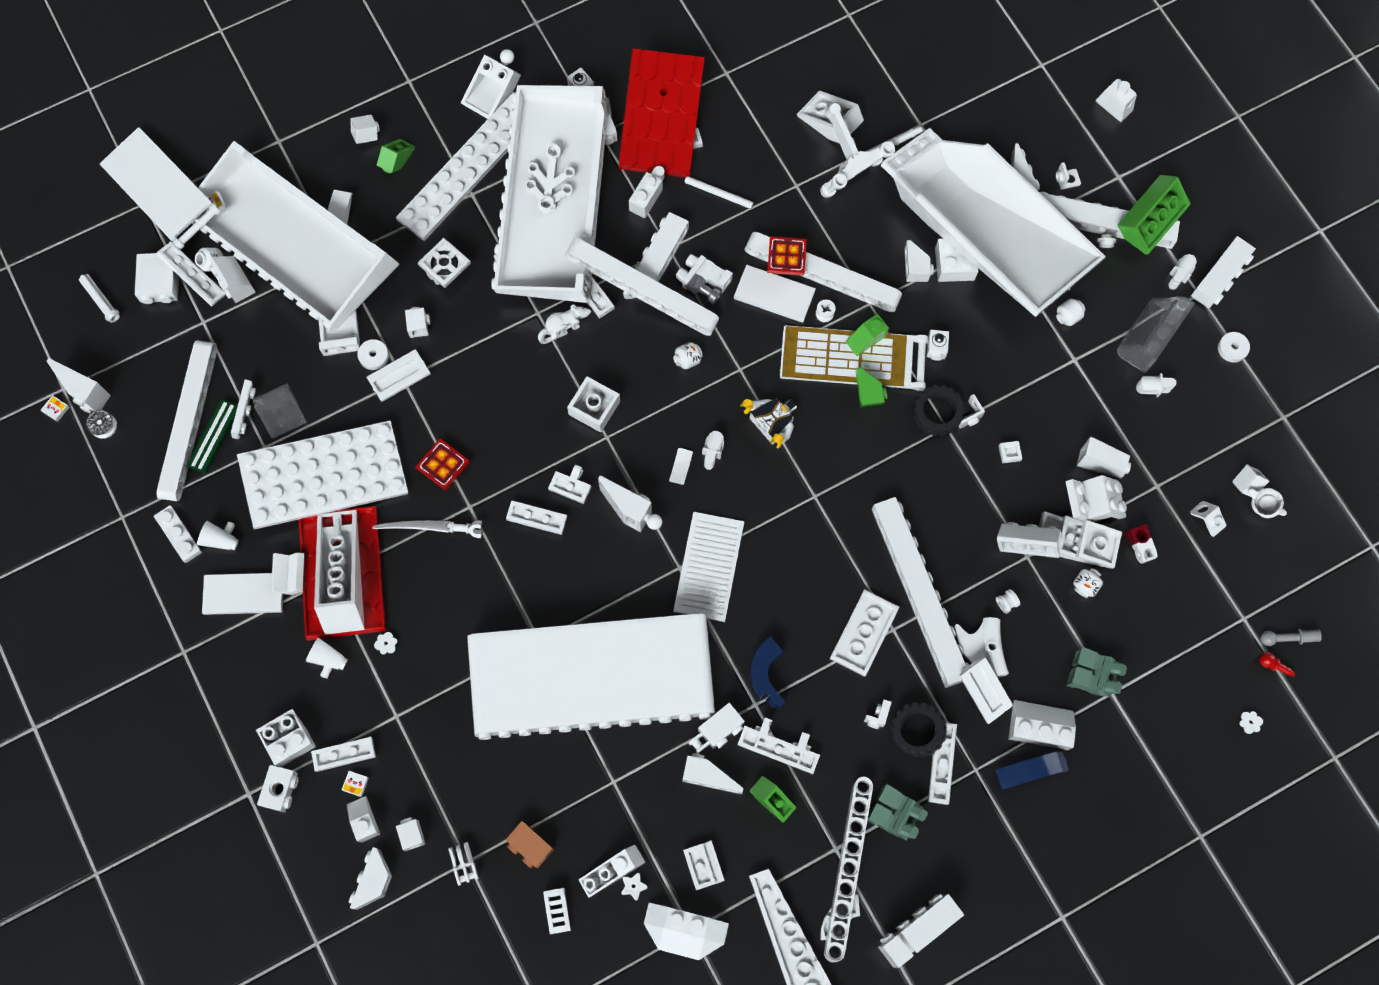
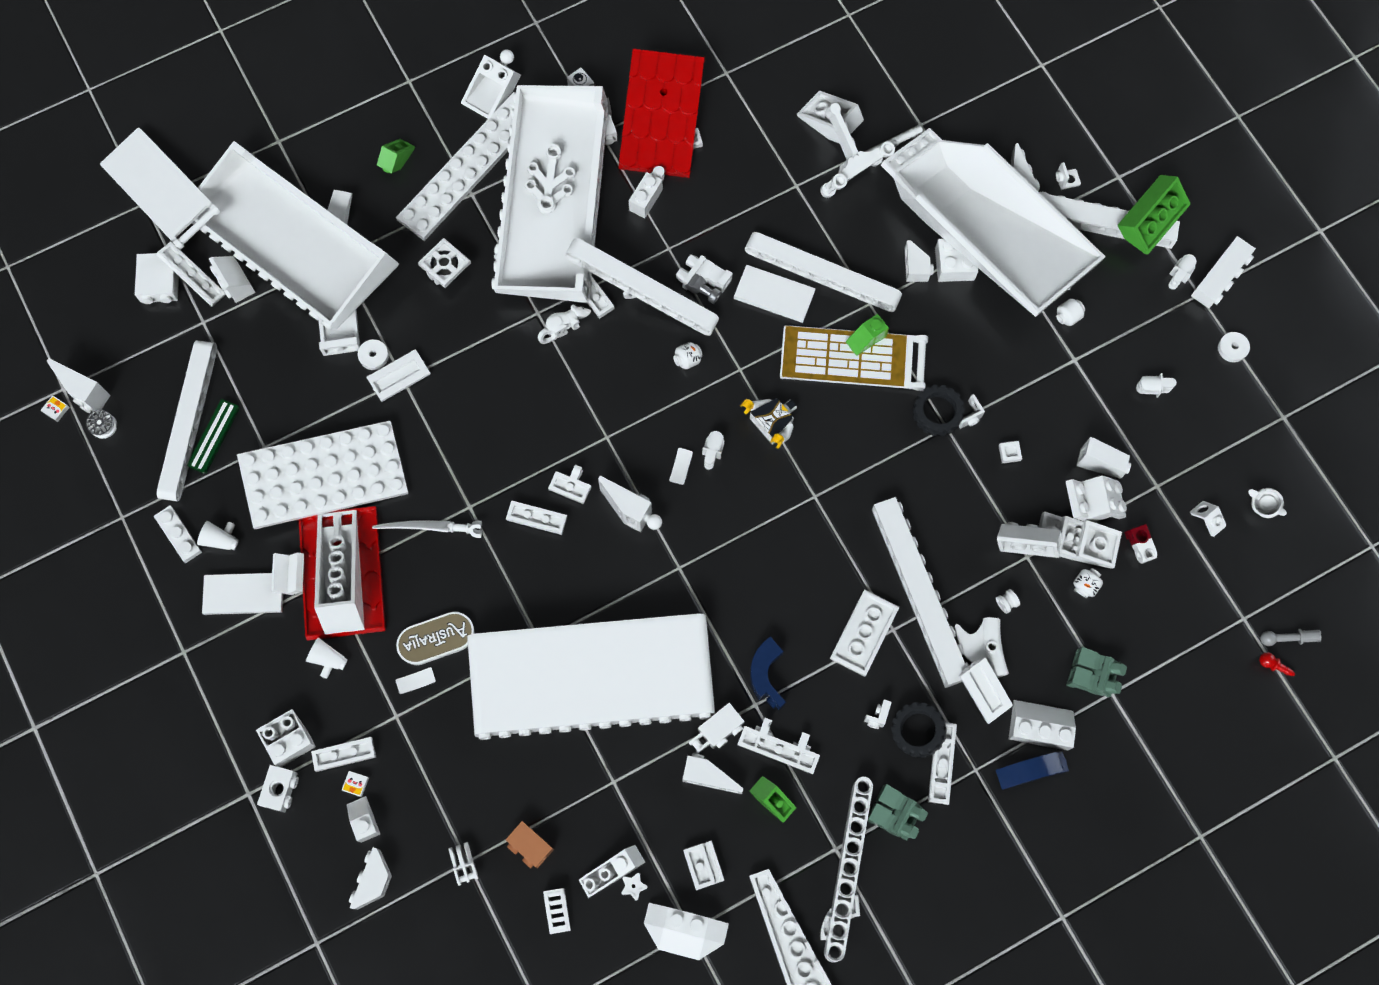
(110, 313): white axle -> none
(203, 255): white head -> none
(217, 200): tile -> none
(243, 409): white tile -> none
(279, 410): clear slope -> none
(364, 129): white brick -> none
(386, 638): white plant -> none
(410, 834): white brick -> none
(415, 680): none -> white sticker
(417, 322): white brick -> none
(434, 638): none -> dark tan tile
(442, 464): tile -> none
(593, 404): white brick -> none
(663, 246): white brick -> none
(708, 566): white window -> none
(721, 193): white bar -> none
(786, 256): tile -> none
(827, 314): white wheel -> none
(869, 389): bright green slope -> none
(921, 930): white piece -> none
(937, 344): white brick -> none
(1106, 241): white plate -> none
(1118, 99): white torso -> none
(1153, 331): clear windscreen -> none
(1249, 479): white panel -> none
(1255, 720): white plant -> none

